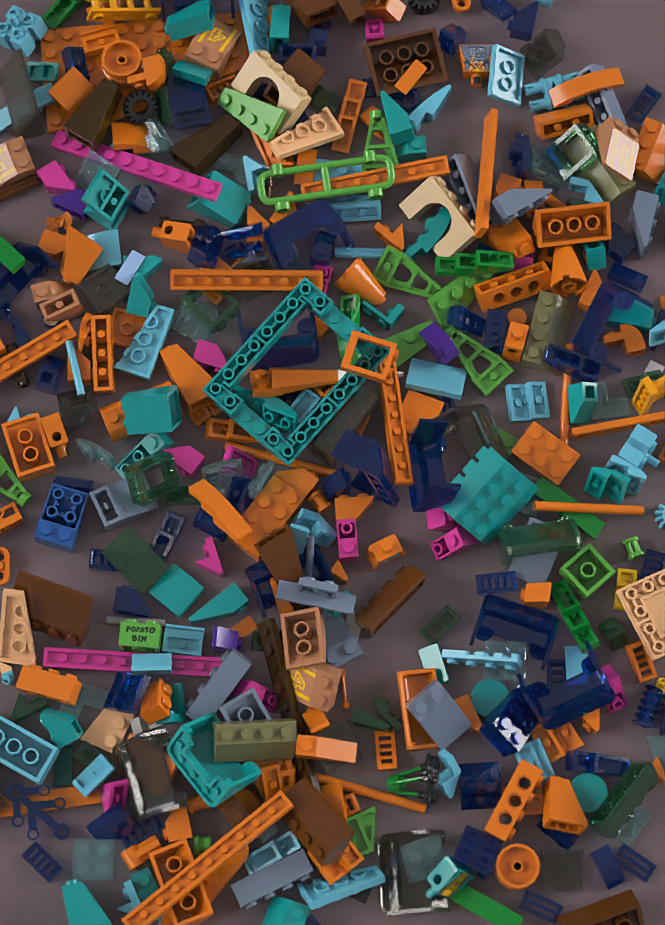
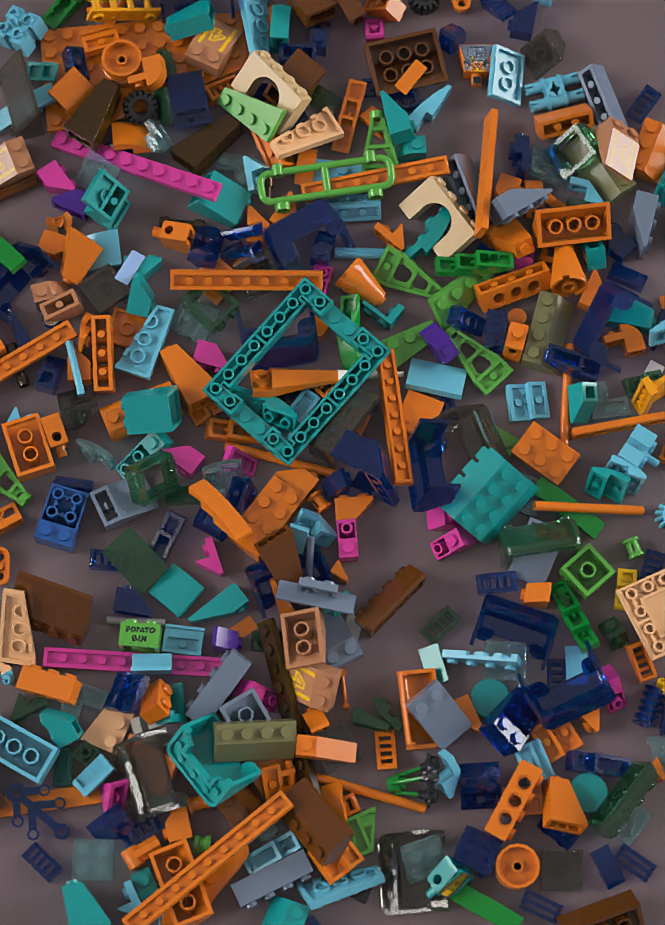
(141, 199): clear blue brick -> none
(192, 72): teal slope -> none
(262, 478): clear light blue plate -> none
(350, 350): orange window -> none
(385, 552): orange torso -> none
(585, 85): orange slope -> none

